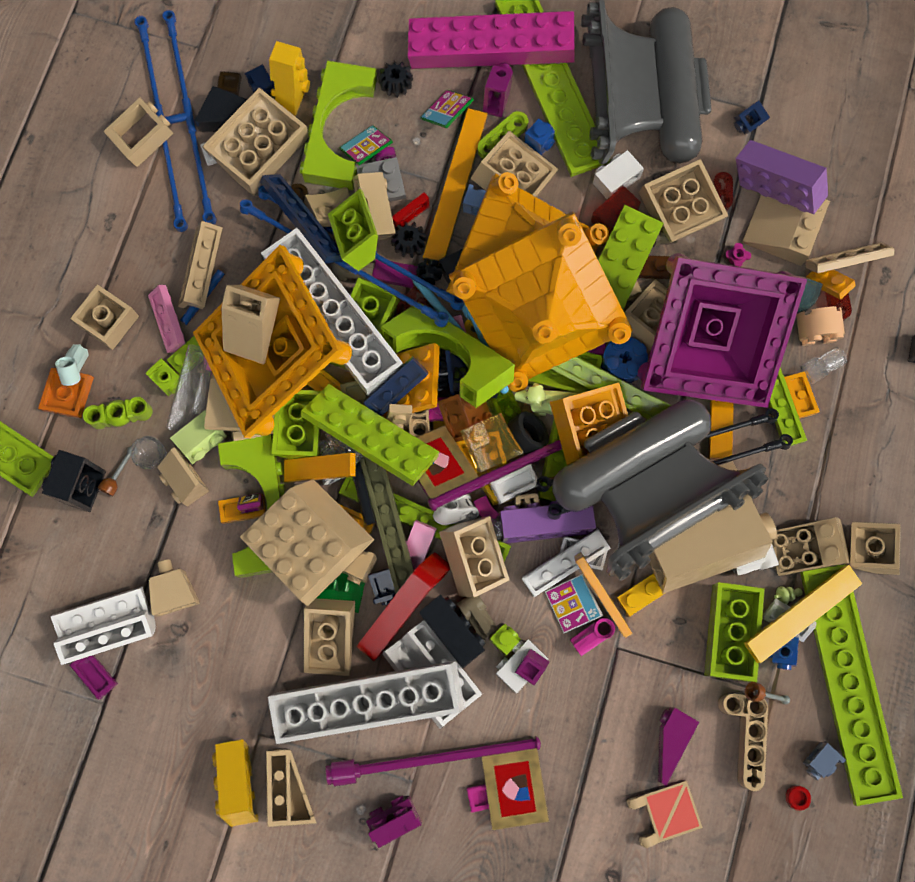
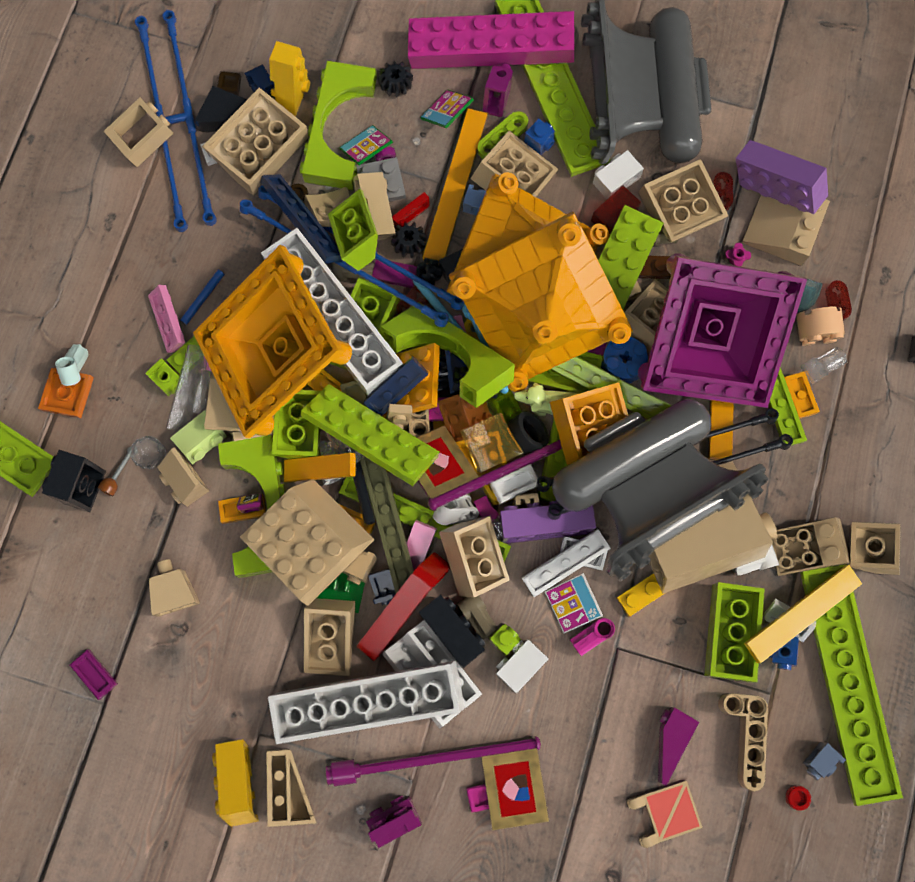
(102, 625): white brick -> none
(104, 317): tan brick -> none
(107, 413): lime piece -> none
(200, 265): tan fence -> none
(248, 321): tan slope -> none
(532, 667): magenta slope -> none
(602, 595): light orange tile -> none
(757, 116): dark blue brick -> none
(760, 693): dark orange hinge -> none
(787, 594): yellowish green hair -> none
(833, 282): light orange plate -> none
(849, 257): tan tile -> none

